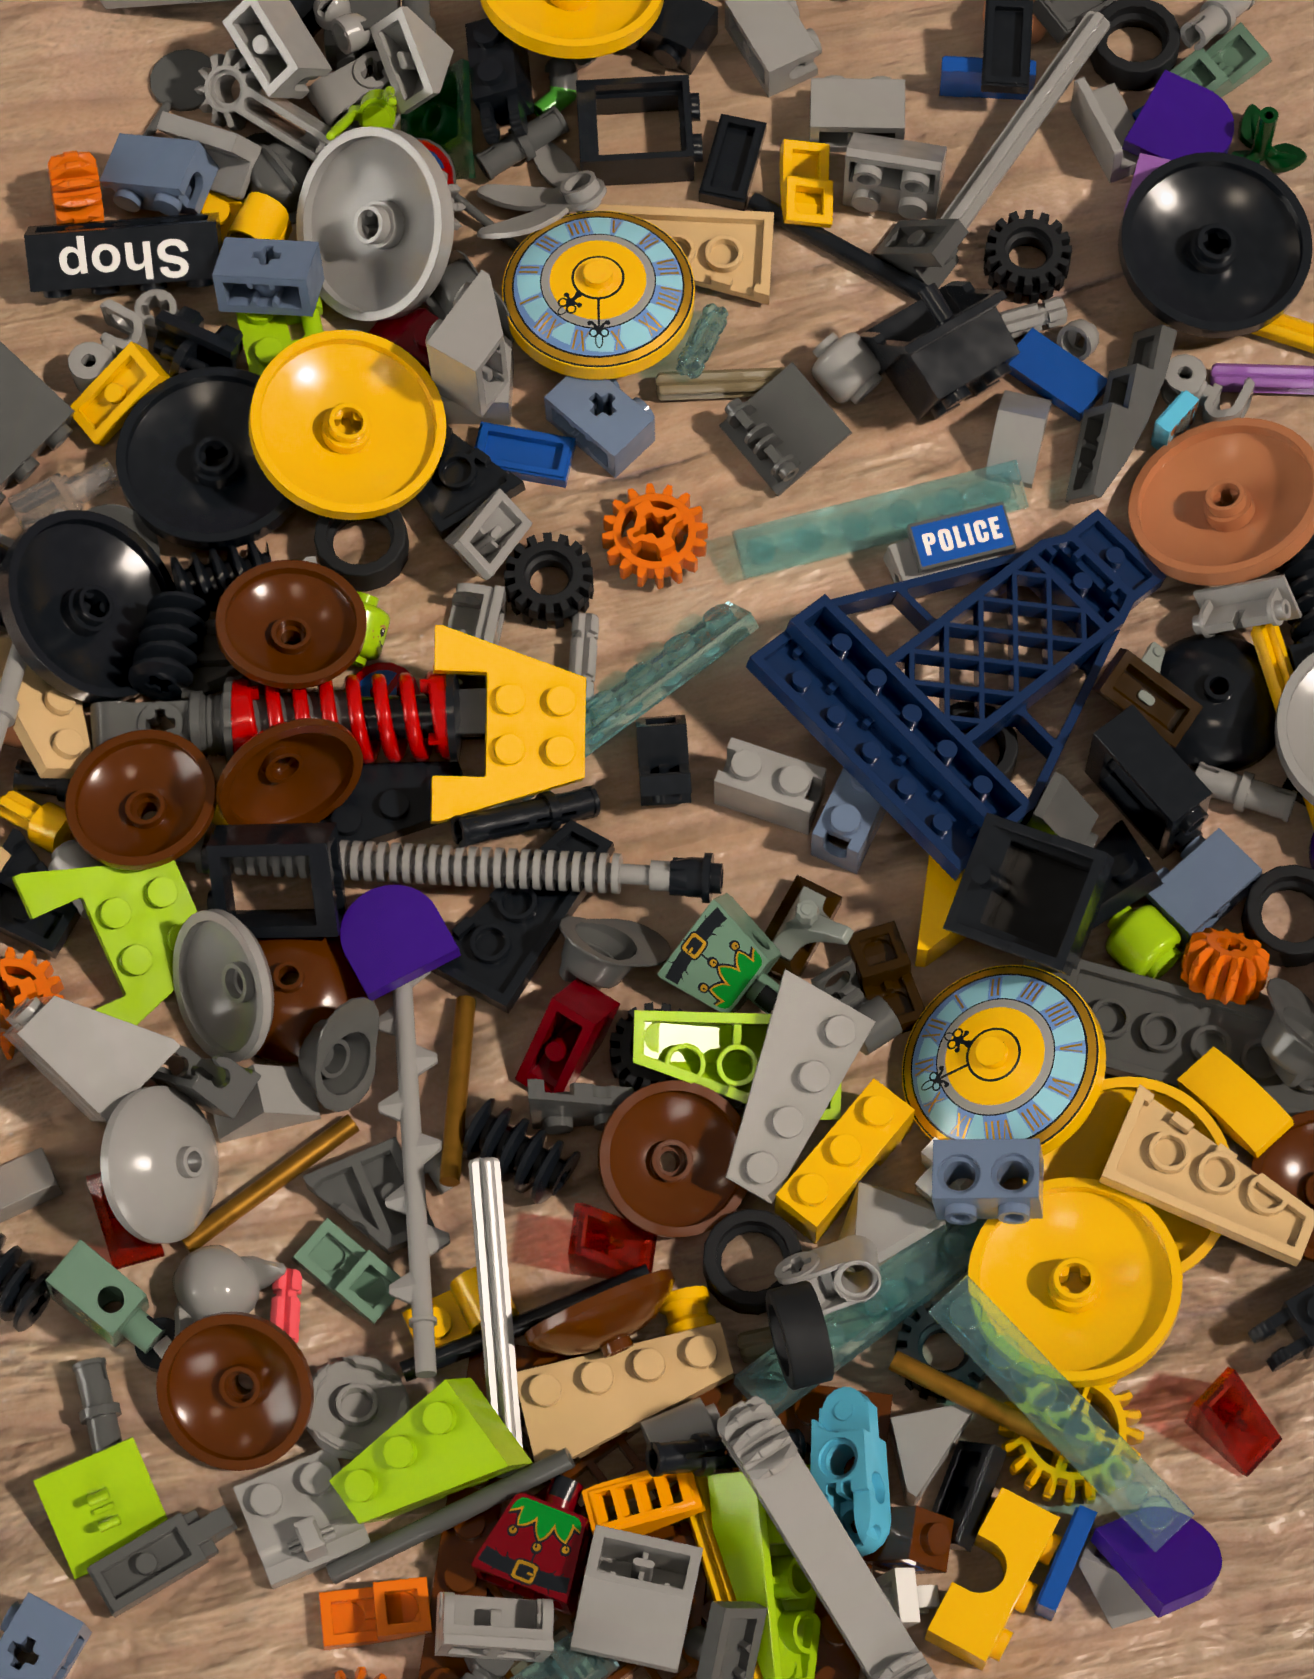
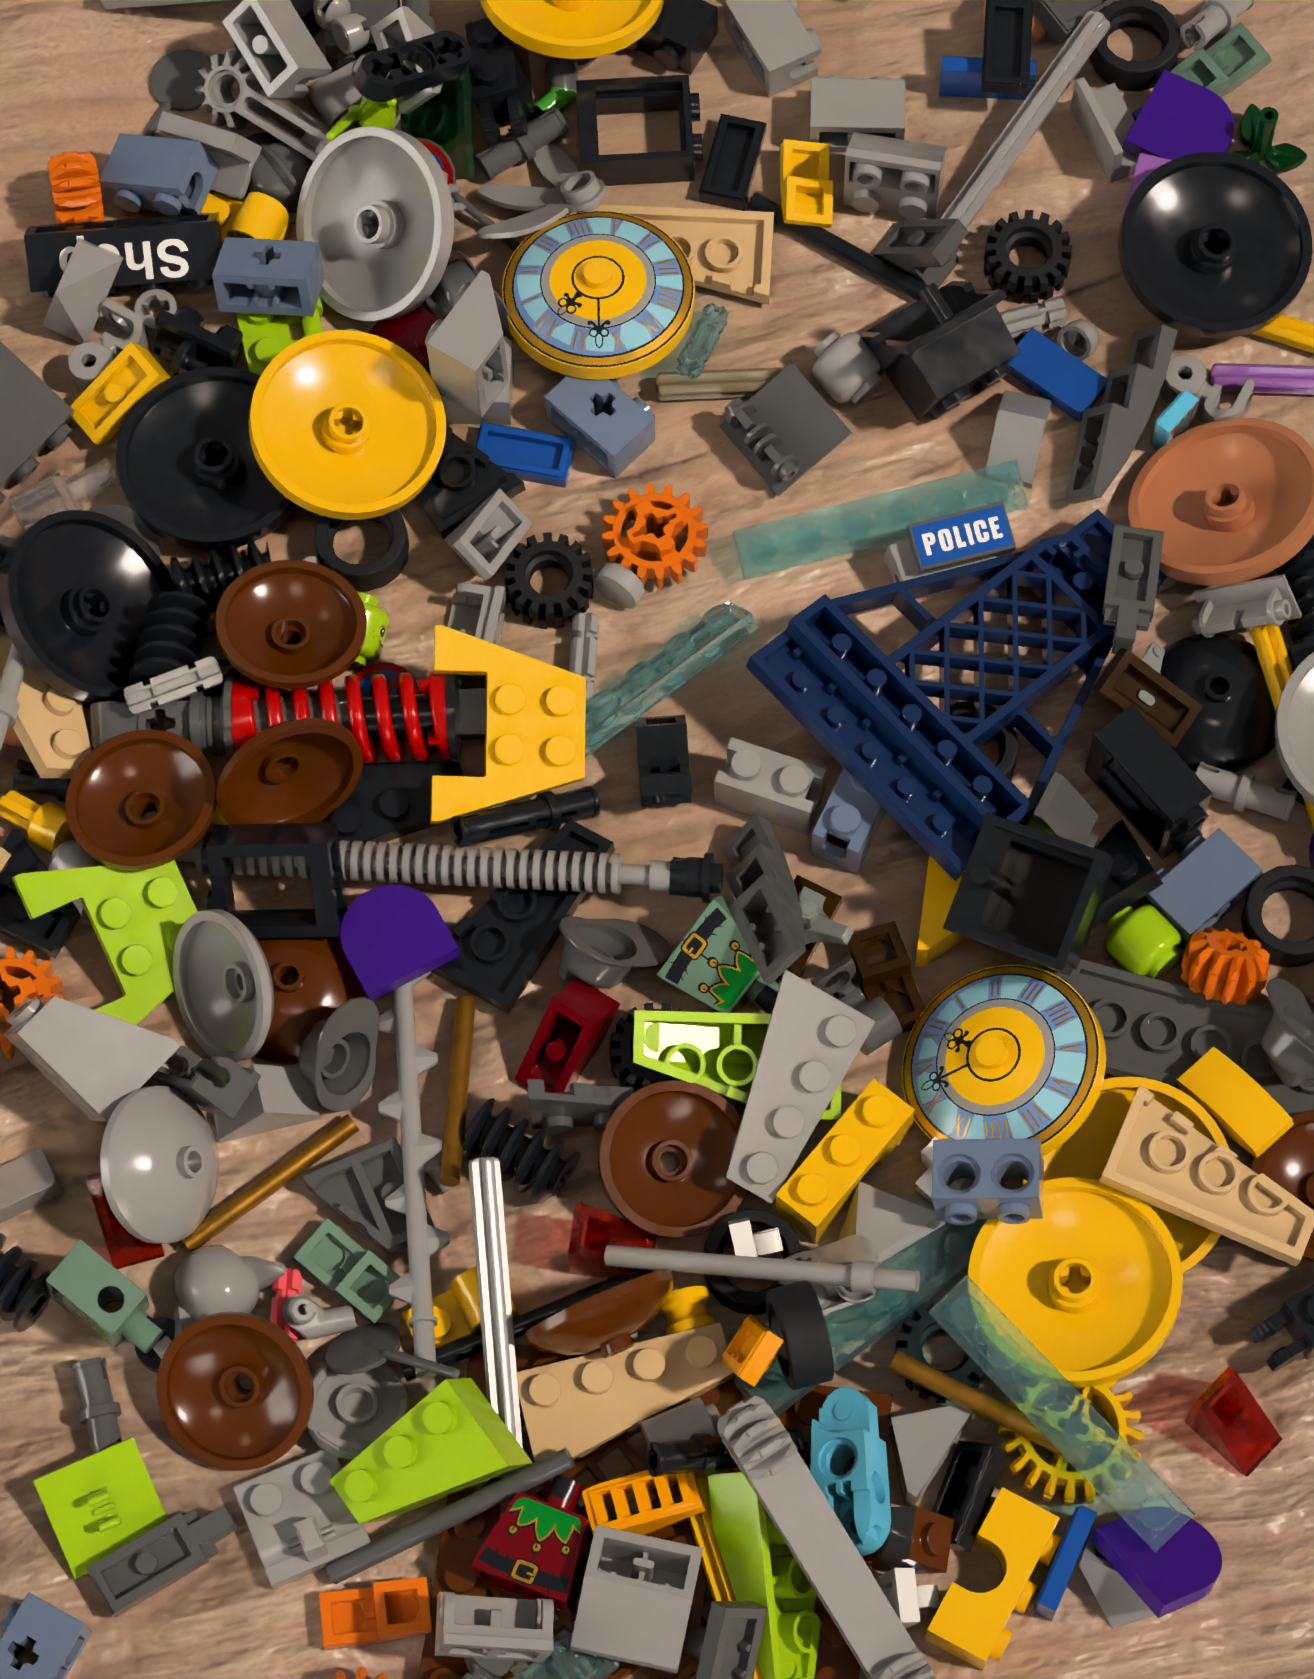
(82, 291): none -> light grey slope
(173, 685): none -> light grey axle
(315, 1322): none -> light grey arm
(373, 1346): none -> dark grey piece
(402, 80): none -> black beam
(619, 585): none -> light grey tile
(752, 1350): none -> light orange plate
(753, 1244): none -> white tile
(765, 897): none -> dark grey slope
(861, 1276): none -> light grey bar
(1131, 582): none -> dark grey hinge

